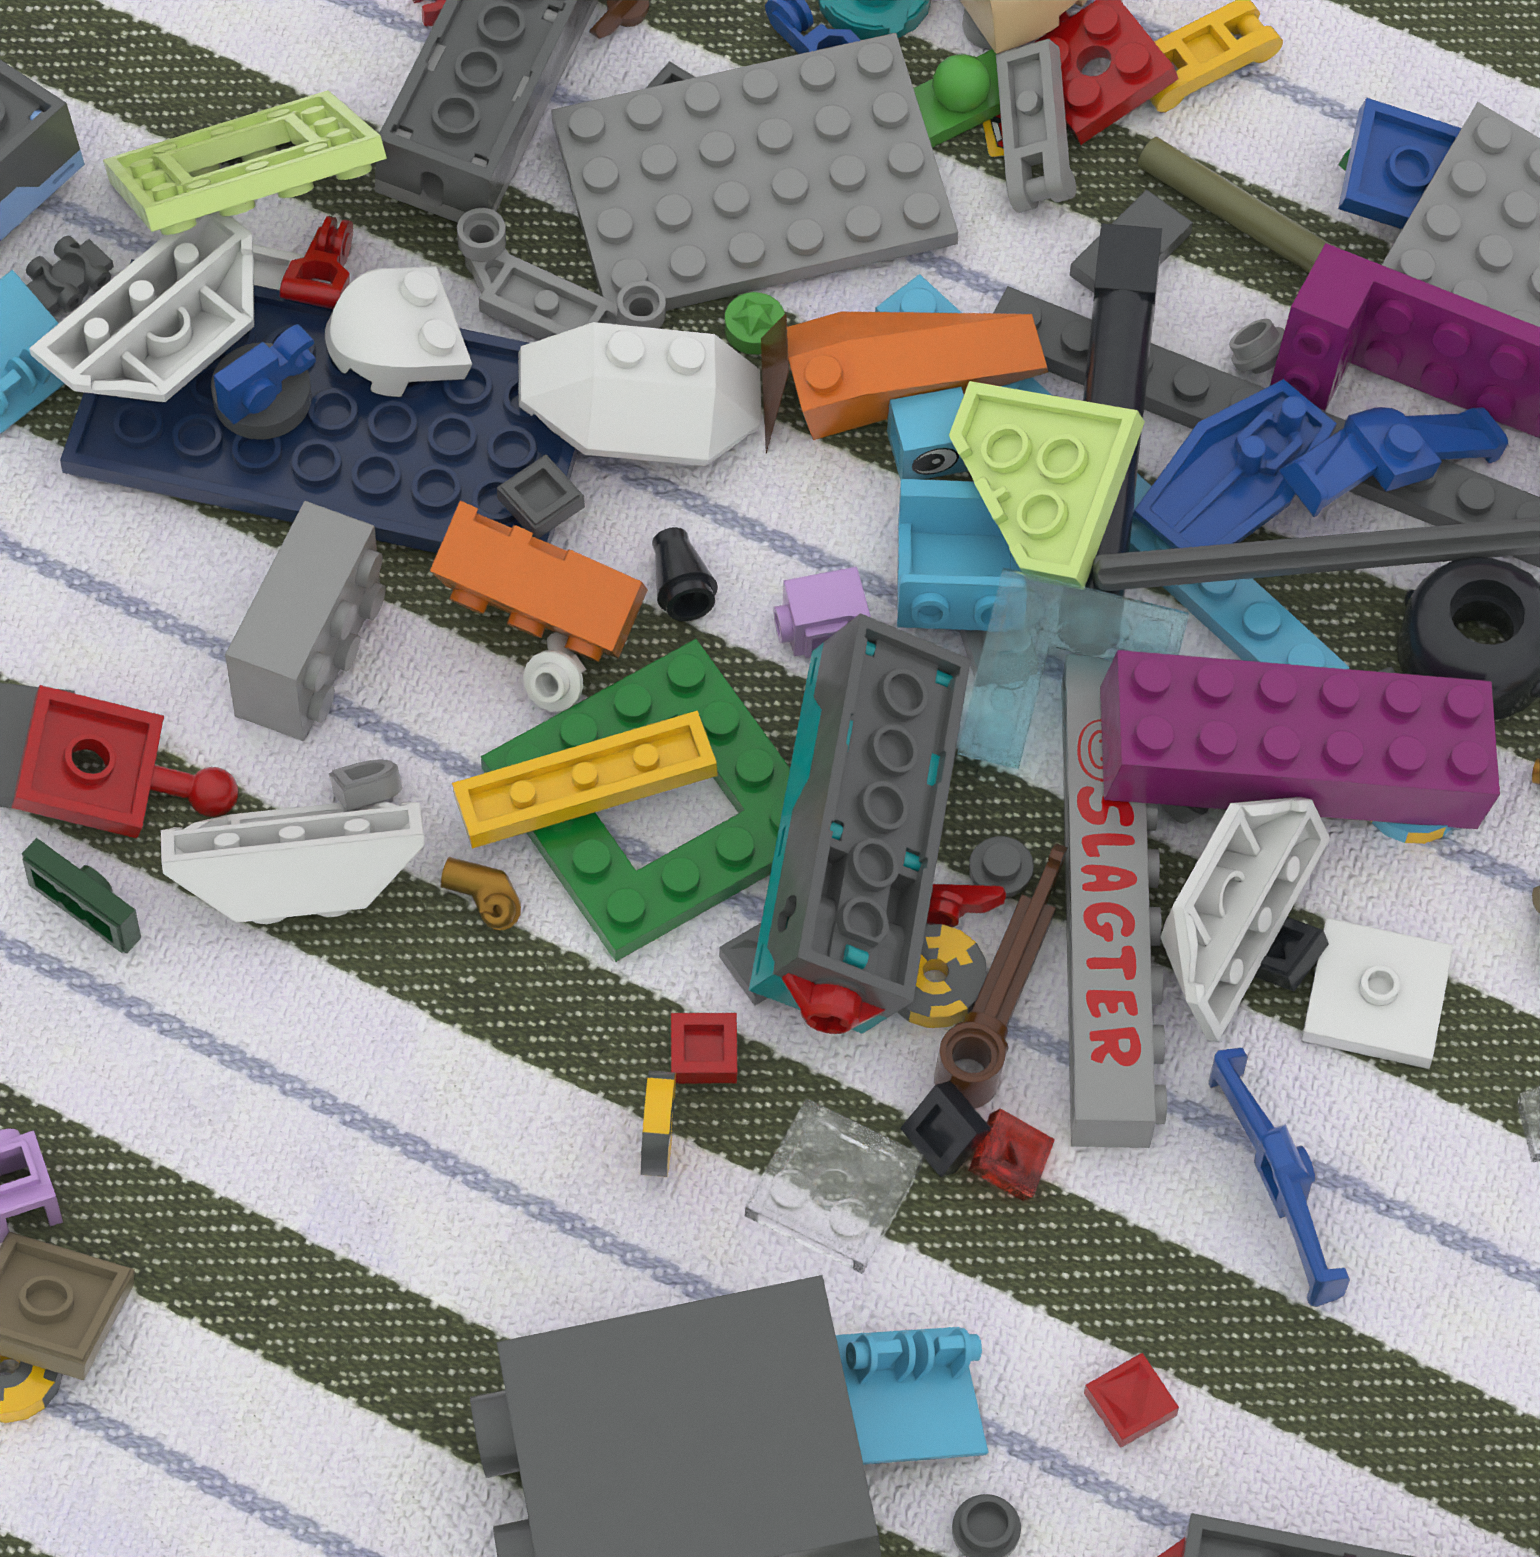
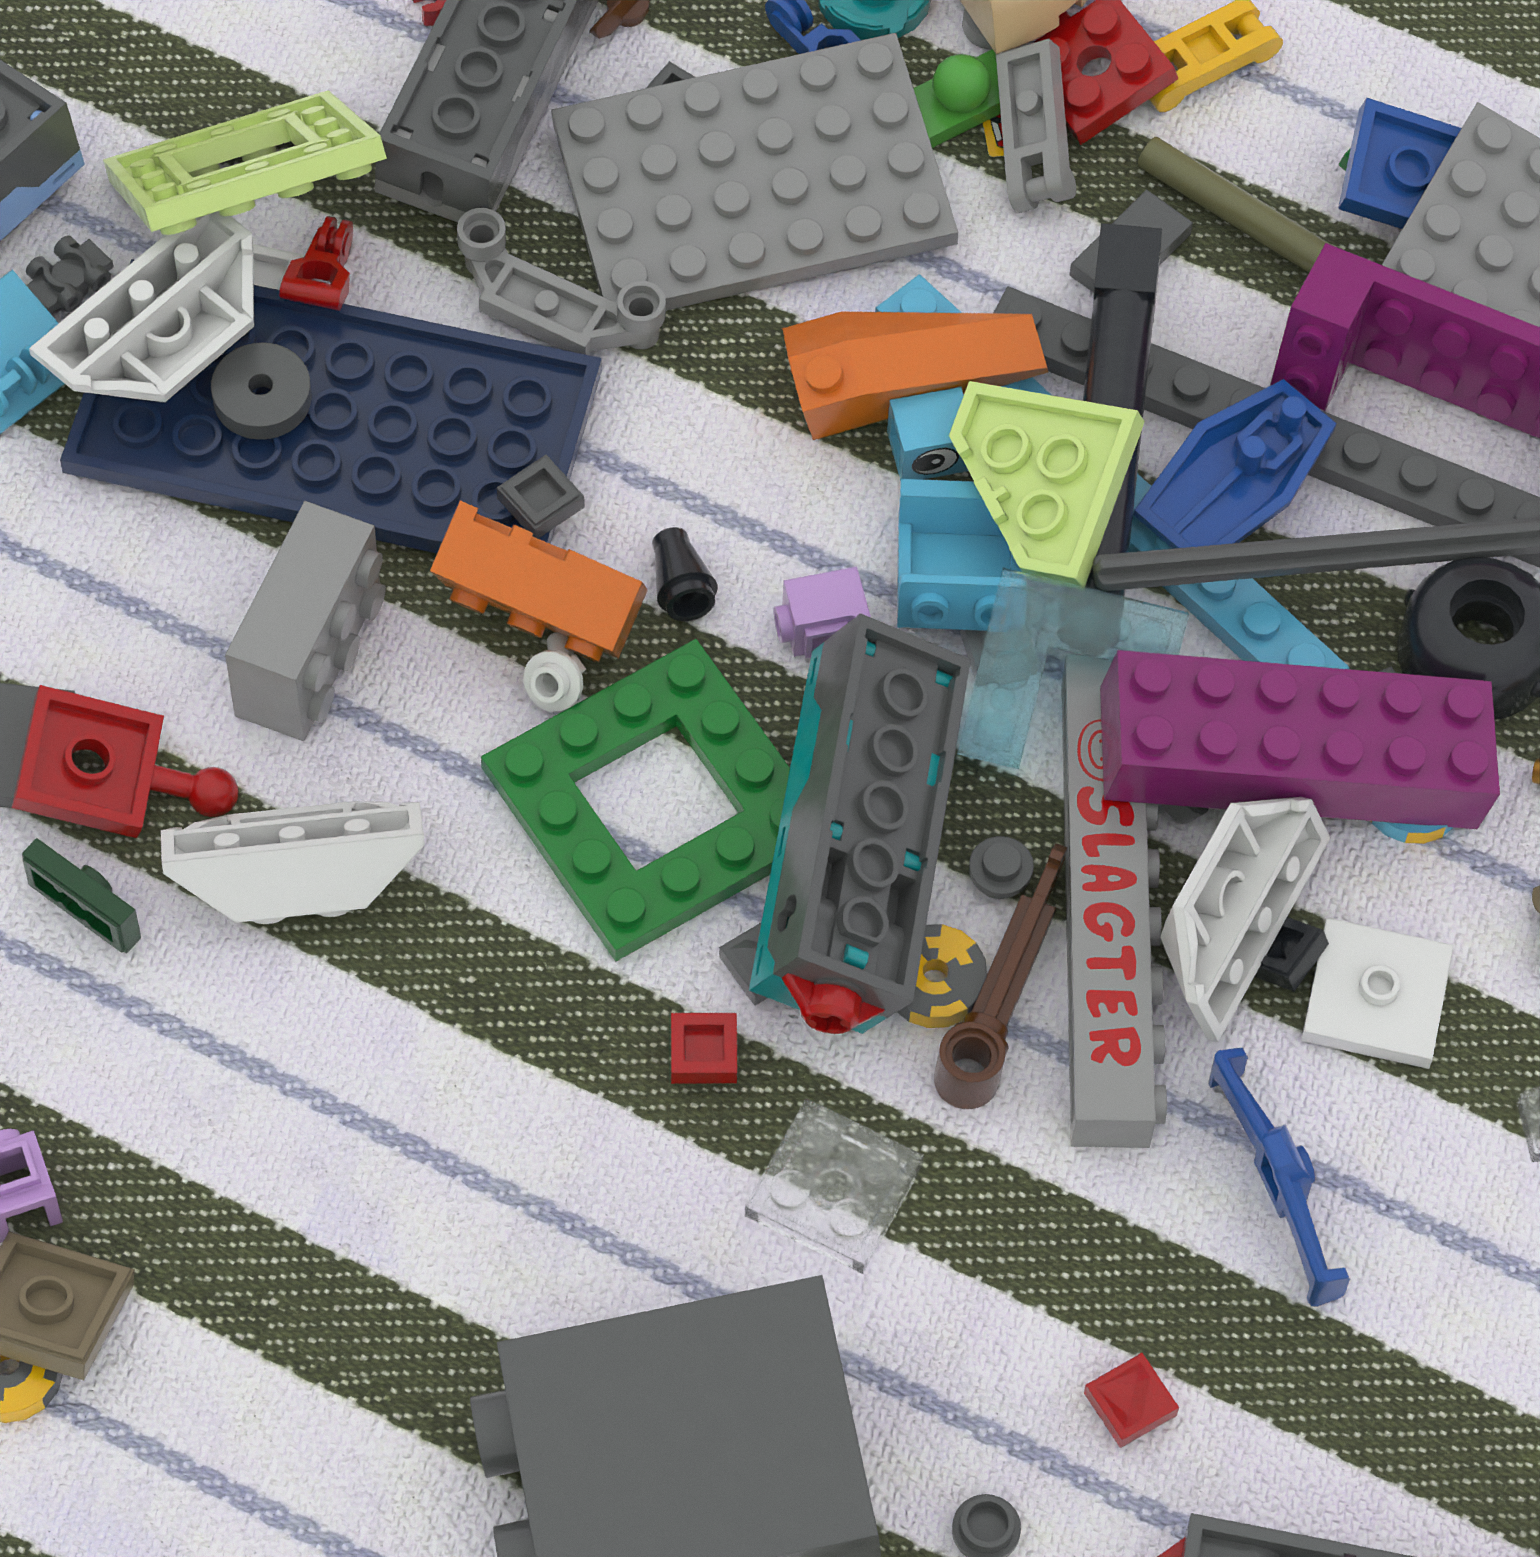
(256, 377): blue plate -> none
(365, 783): light grey tile -> none
(397, 330): white slope -> none
(488, 887): pearl gold arm -> none
(584, 779): yellow plate -> none
(641, 392): white wedge -> none
(658, 1123): piece -> none
(749, 319): bright green tile -> none
(774, 372): reddish brown sticker -> none
(913, 1394): medium azure hinge -> none
(945, 1128): black plate -> none
(952, 901): red piece -> none
(1012, 1155): clear red tile -> none
(1256, 346): light grey plate -> none
(1392, 449): blue plate -> none

